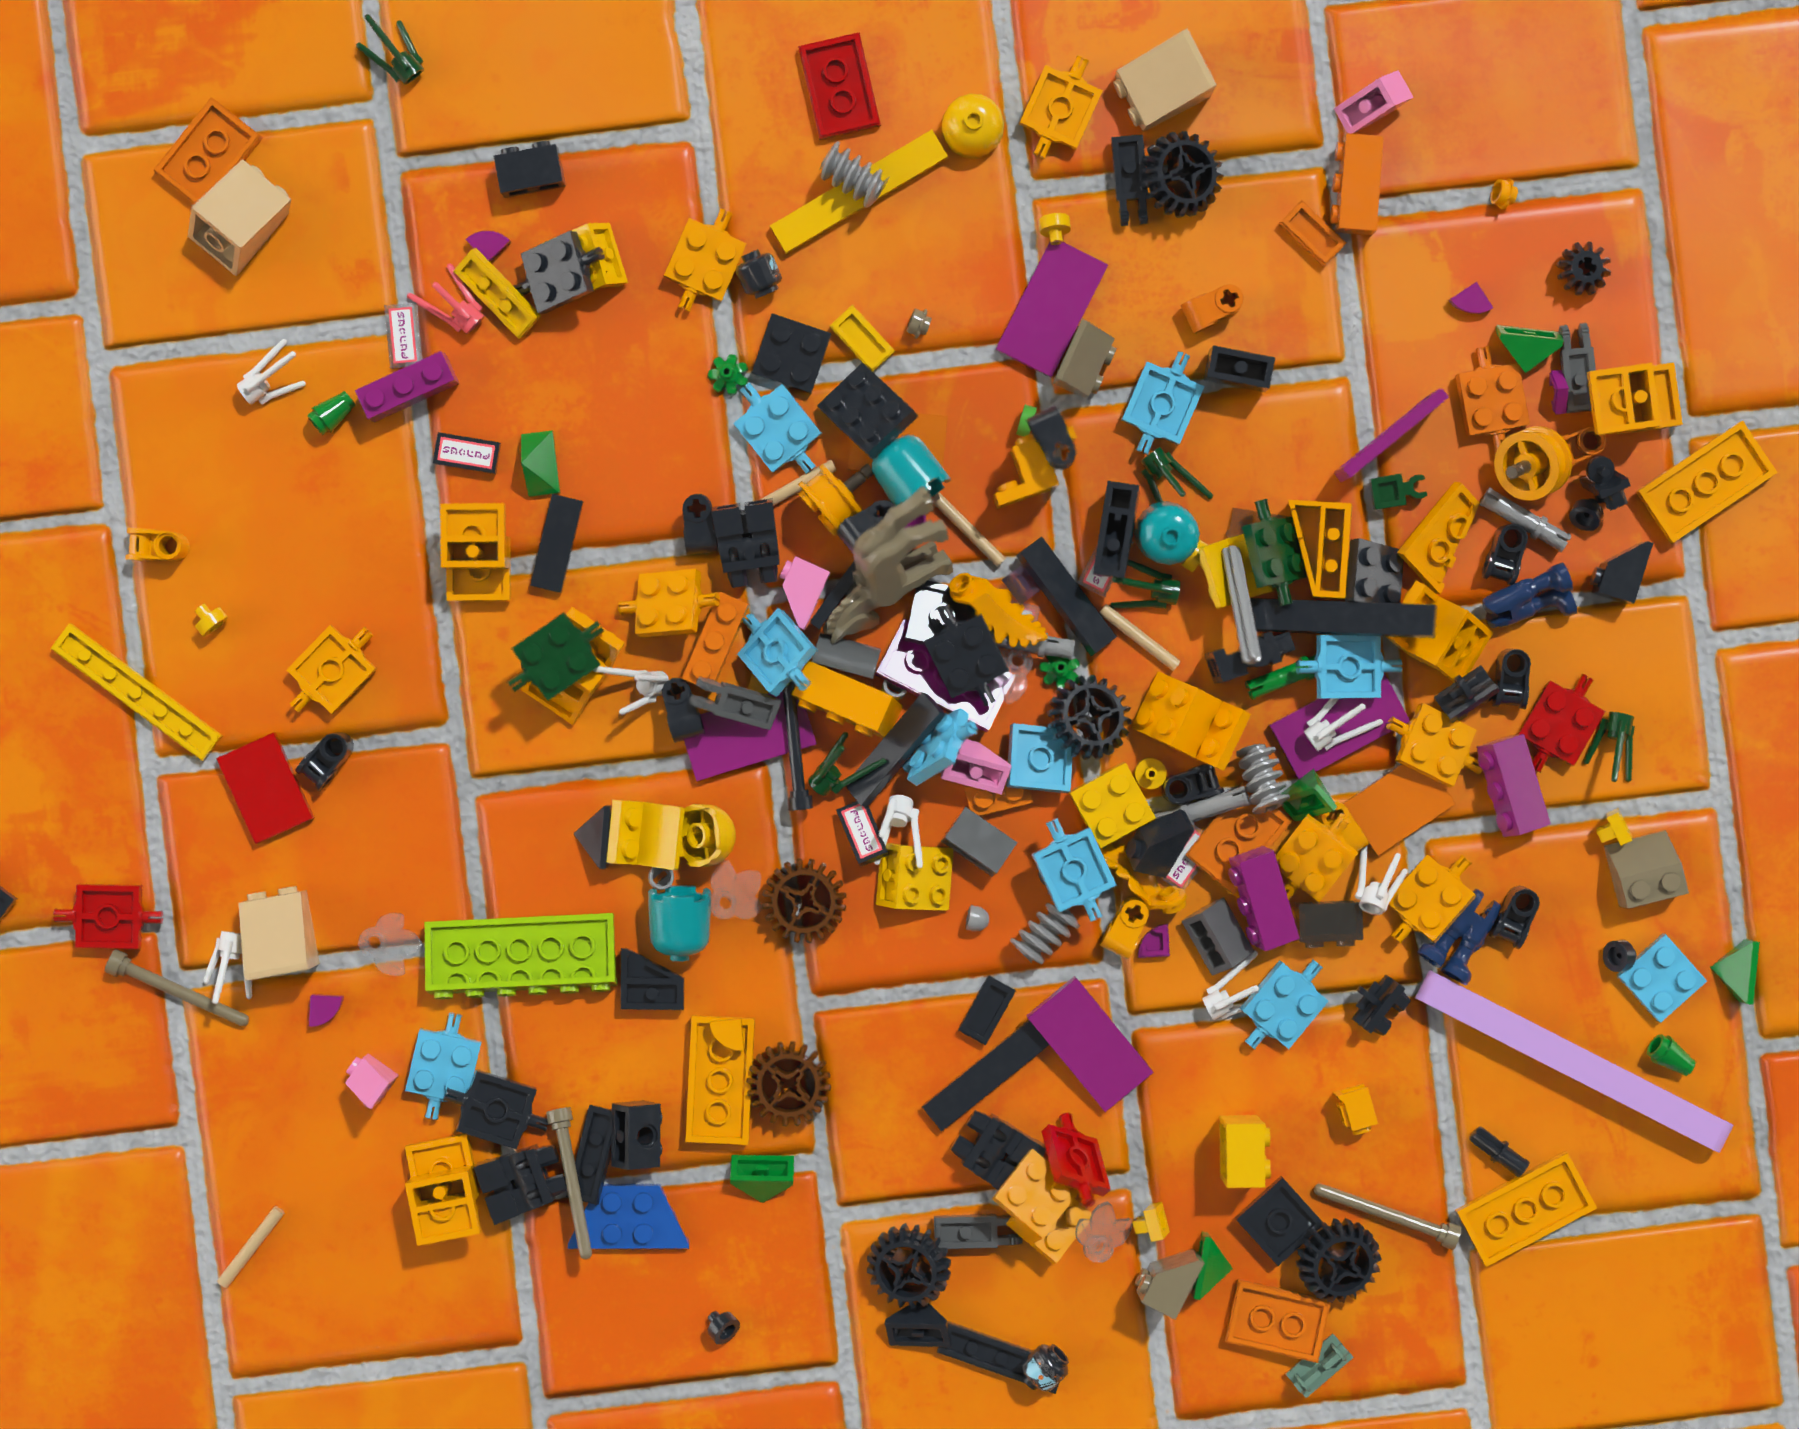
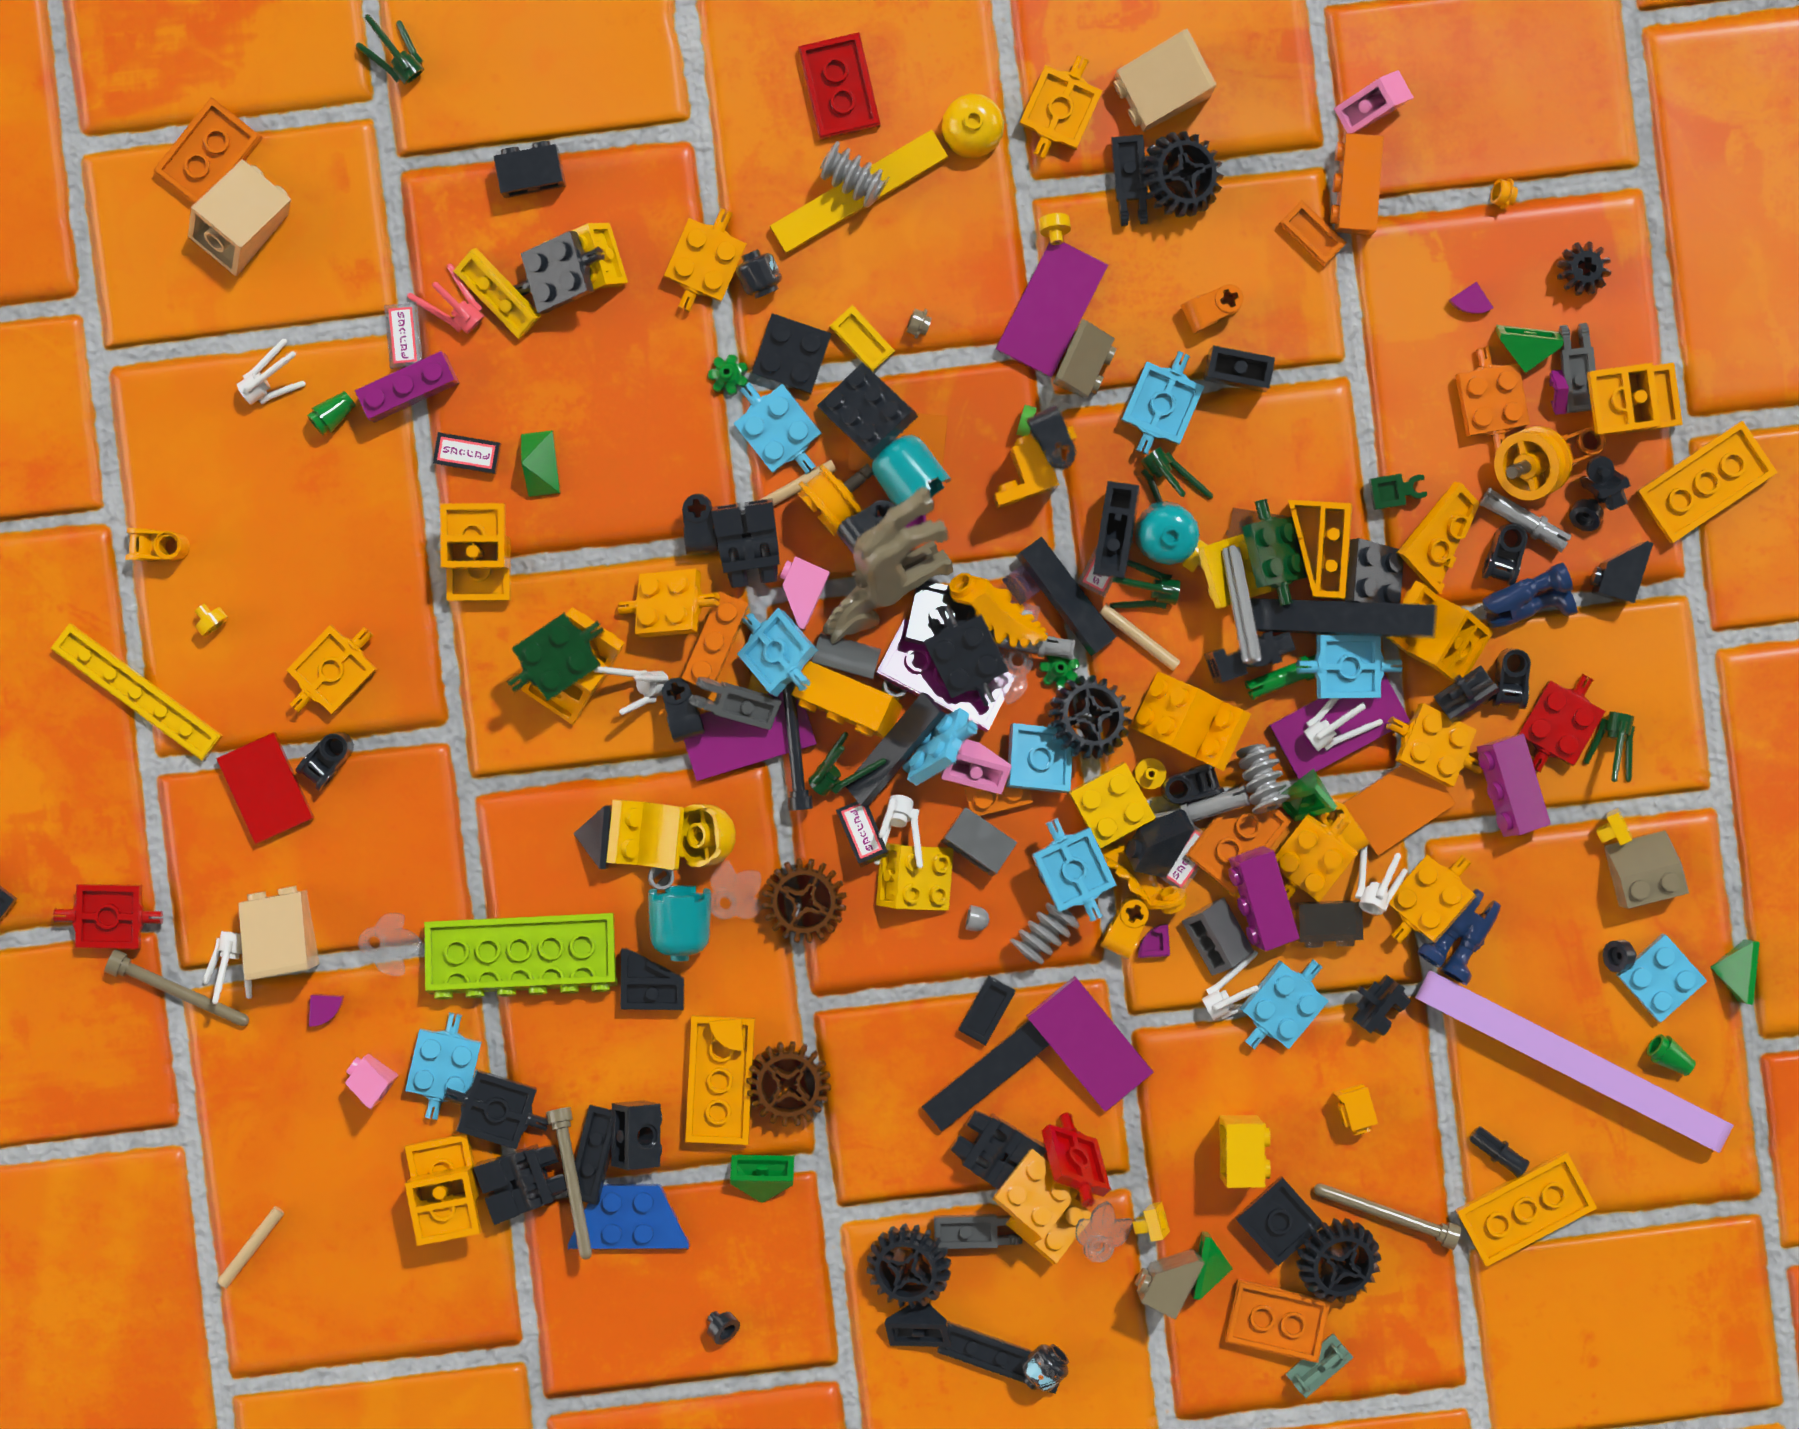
(488, 243): magenta tile -> none
(557, 543): black tile -> none
(834, 598): black tile -> none
(968, 529): tan bar -> none
(1391, 434): magenta tile -> none
(1515, 918): black piece -> none

